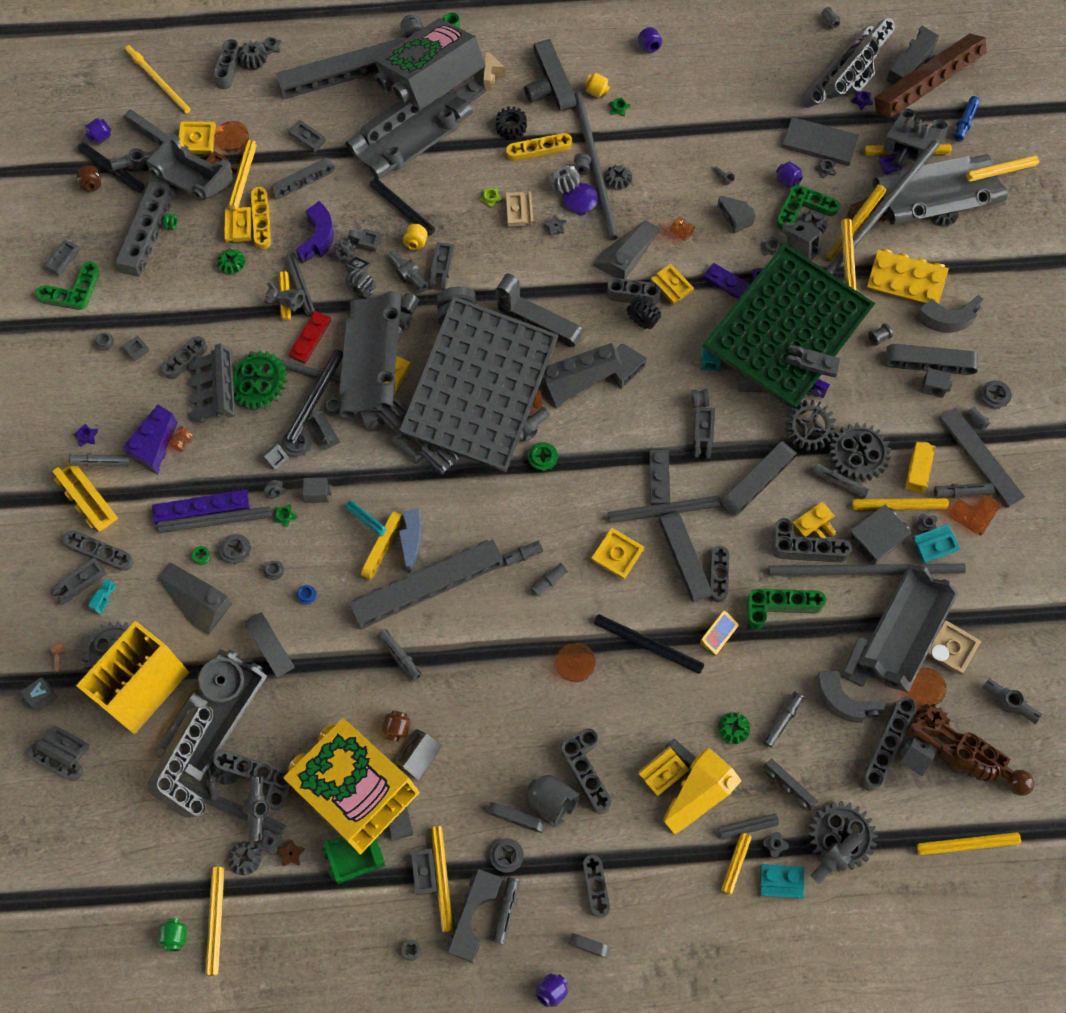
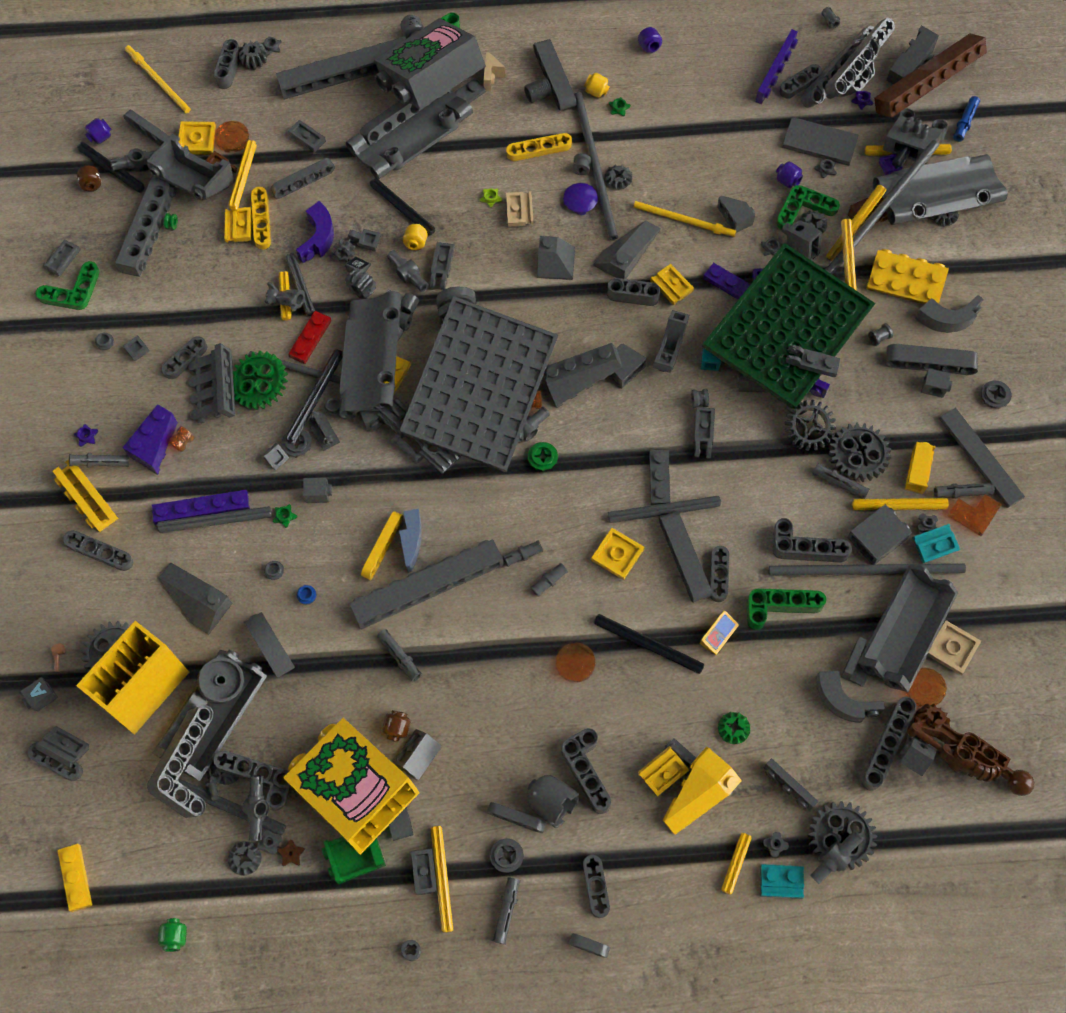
(74, 878): none -> yellow plate
(79, 581): dark grey hinge -> none
(101, 598): teal plate -> none
(205, 559): green bush -> none
(214, 923): yellow axle -> none
(228, 267): green gear -> none
(234, 541): dark grey gear -> none
(274, 489): dark grey plate -> none
(365, 518): teal axle -> none
(484, 889): dark grey arch -> none
(511, 131): black tyre -> none
(514, 306): dark grey beam -> none
(551, 990): dark purple head -> none
(555, 229): dark grey plate -> none
(555, 258): none -> dark grey slope
(564, 179): light grey gear -> none
(643, 312): black tyre -> none
(671, 341): none -> dark grey arch
(682, 228): clear orange wheel -> none
(716, 228): none -> yellow bar
(730, 175): dark grey hand -> none
(748, 826): dark grey axle -> none
(759, 478): dark grey beam -> none
(777, 67): none -> dark purple plate
(787, 713): dark grey pin -> none
(797, 87): none -> dark grey beam
(814, 520): yellow hinge -> none
(940, 652): white sticker -> none
(968, 843): yellow axle -> none
(981, 422): dark grey pin -> none
(1002, 168): yellow axle -> none
(1021, 705): dark grey pin -> none

